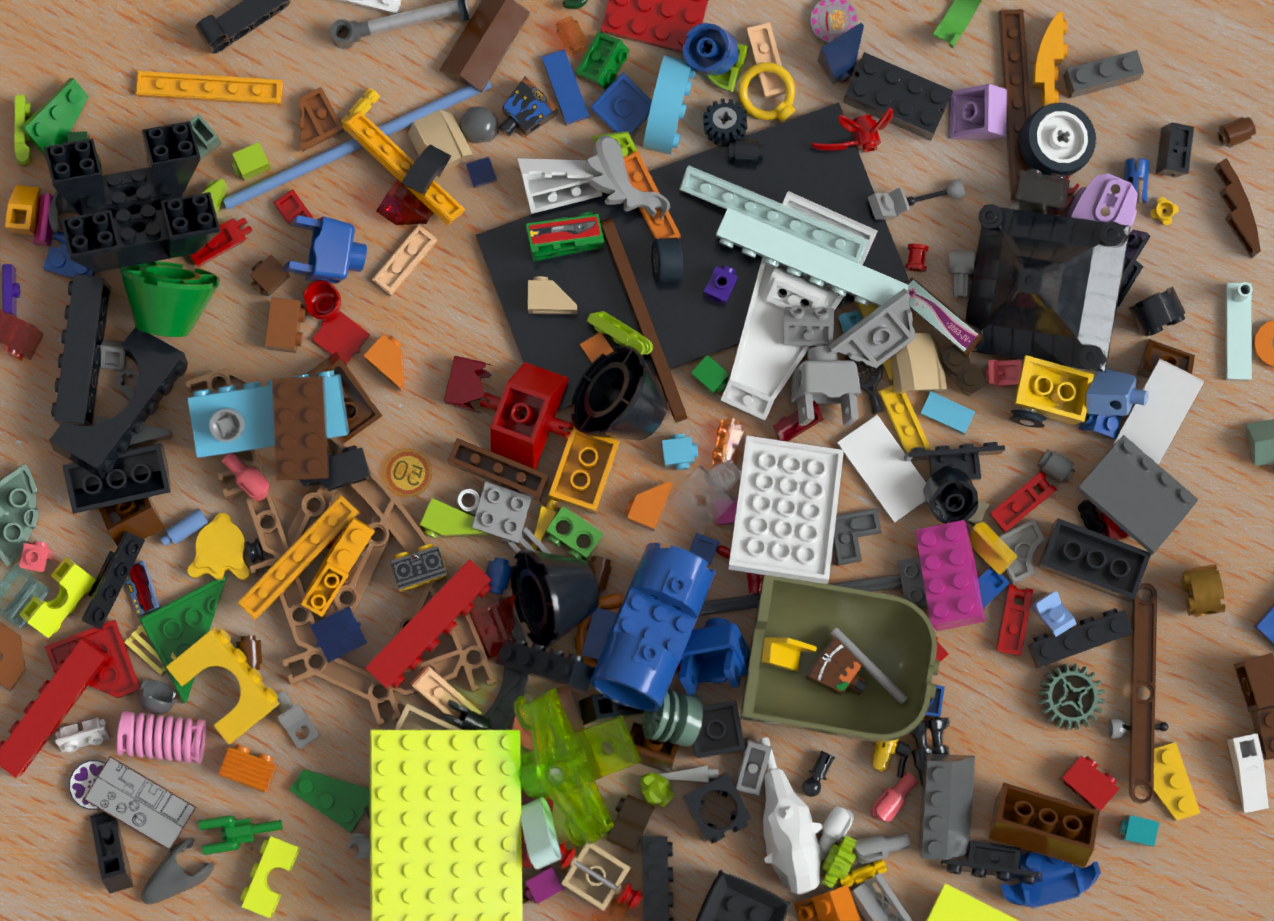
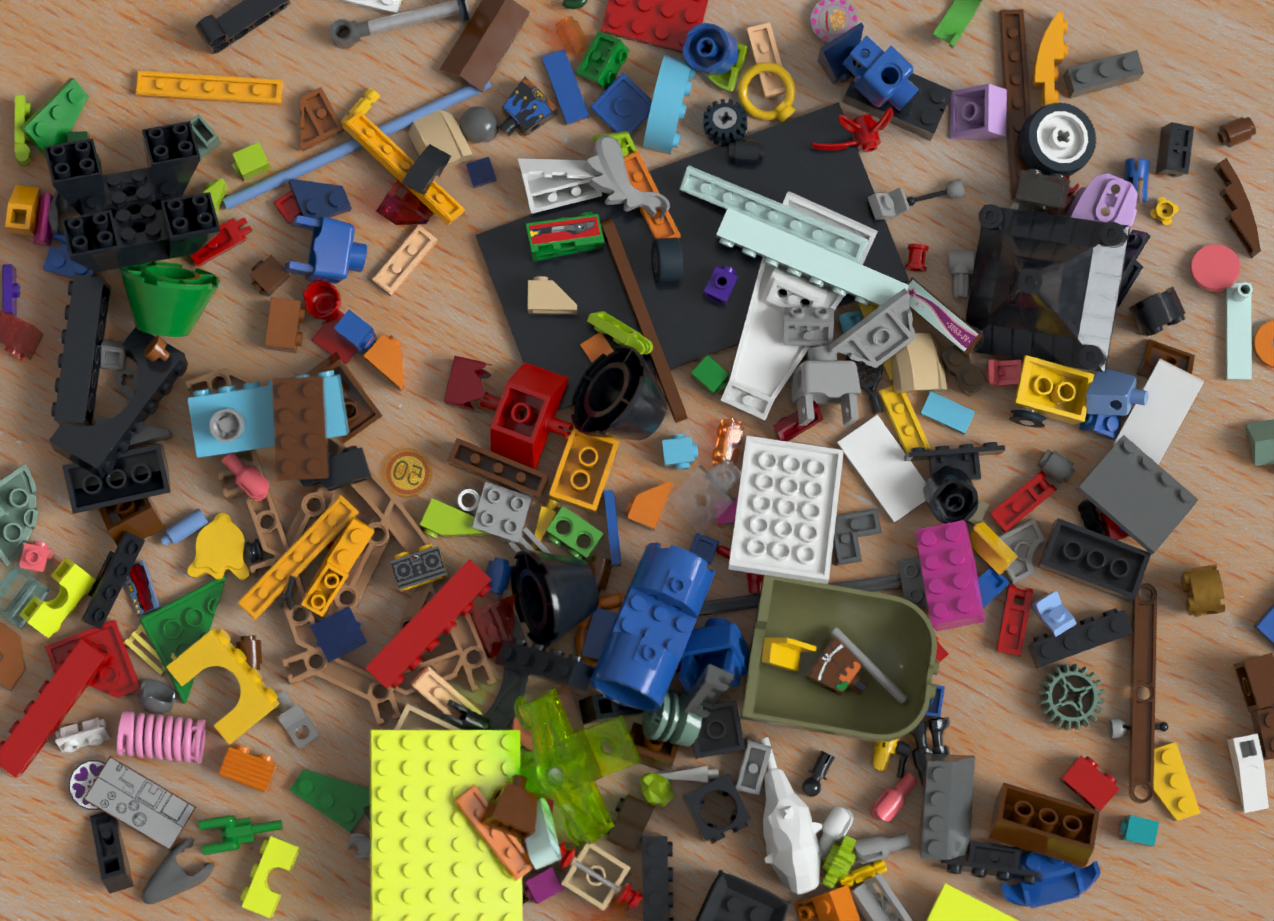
(156, 349): none -> dark orange tile
(288, 593): none -> black hand
(319, 199): none -> dark blue wing
(355, 332): none -> blue brick
(503, 845): none -> orange tile
(513, 809): none -> reddish brown torso
(612, 528): none -> blue tile
(707, 690): none -> dark grey hinge
(878, 64): none -> blue piece
(1215, 268): none -> coral tile

